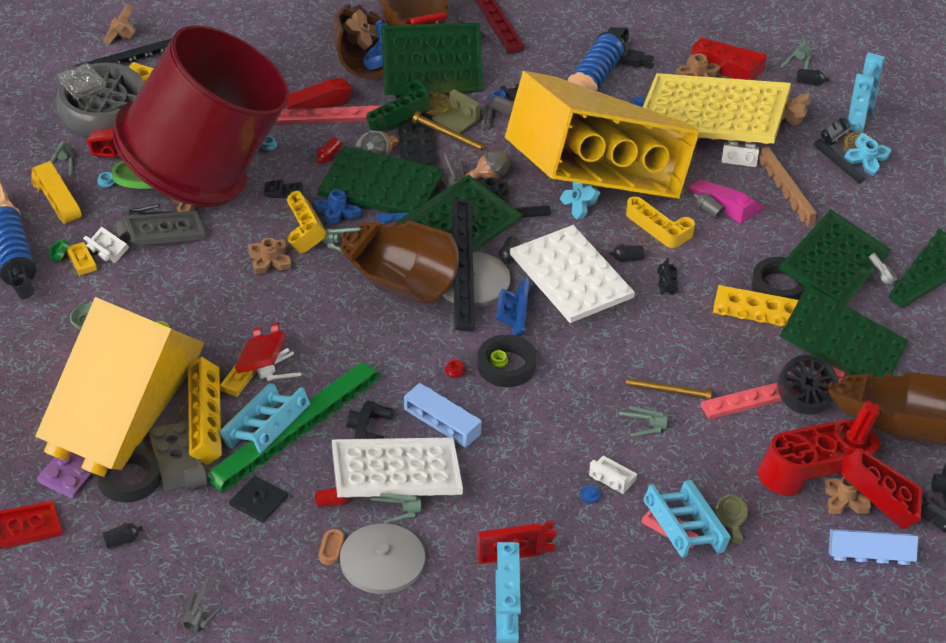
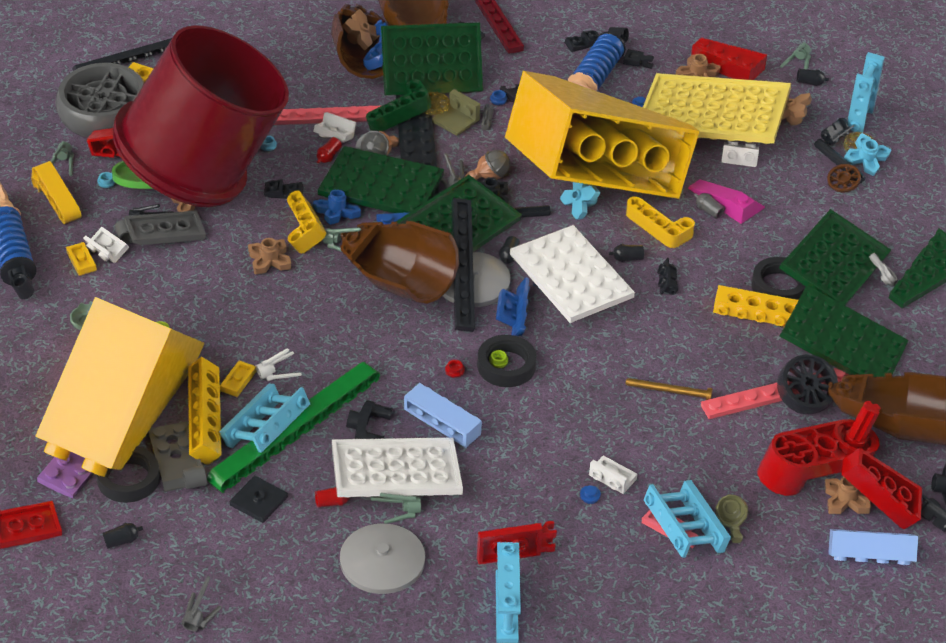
(57, 250): green tile -> none
(81, 80): clear plate -> none
(120, 26): medium nougat plant -> none
(261, 349): red tile -> none
(324, 94): red wedge -> none
(331, 547): nougat tile -> none
(336, 127): none -> white bracket
(418, 118): pearl gold bar -> none
(426, 19): red plate -> none
(501, 105): dark grey piece -> none
(585, 41): none -> black slope
(657, 420): sand green plant -> none
(788, 187): medium nougat plate -> none
(844, 178): none -> reddish brown wheel

